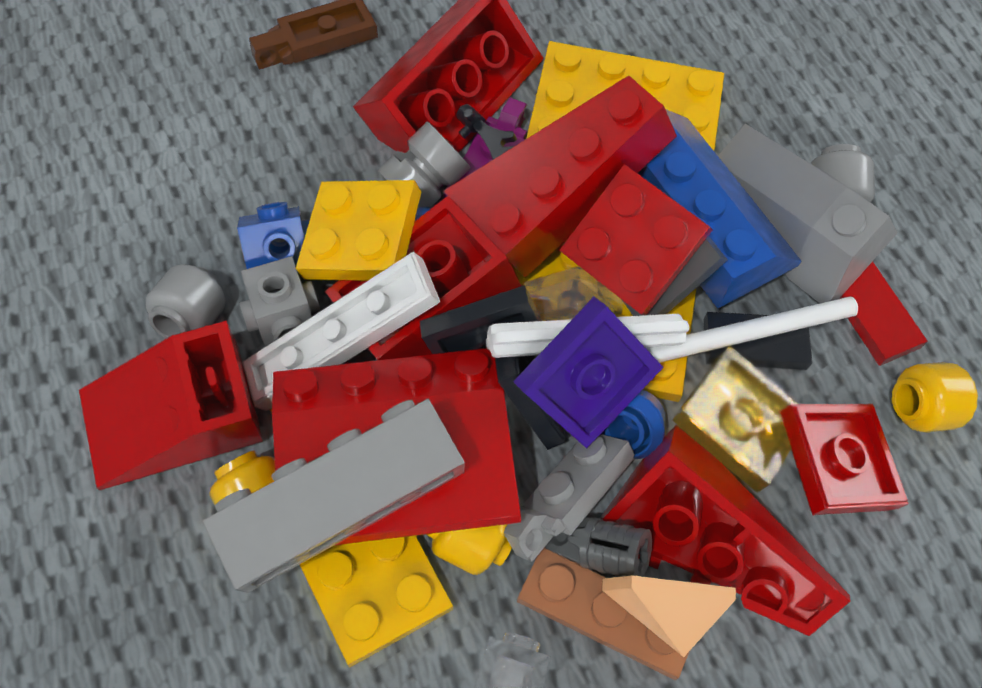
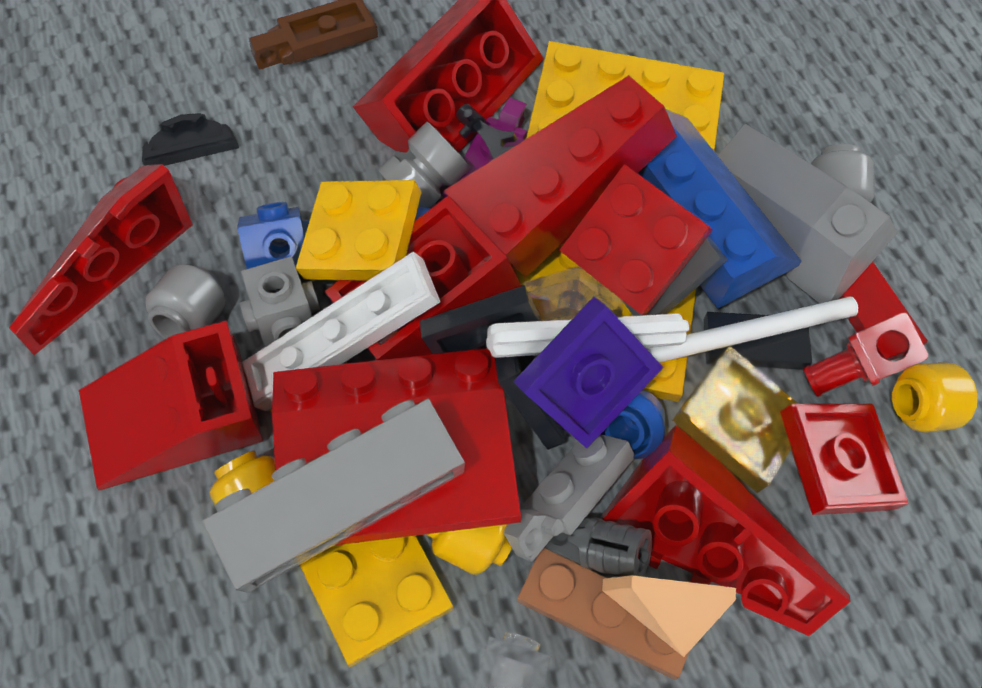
(111, 245): none -> red wedge
(187, 139): none -> black tile
(863, 359): none -> bracket

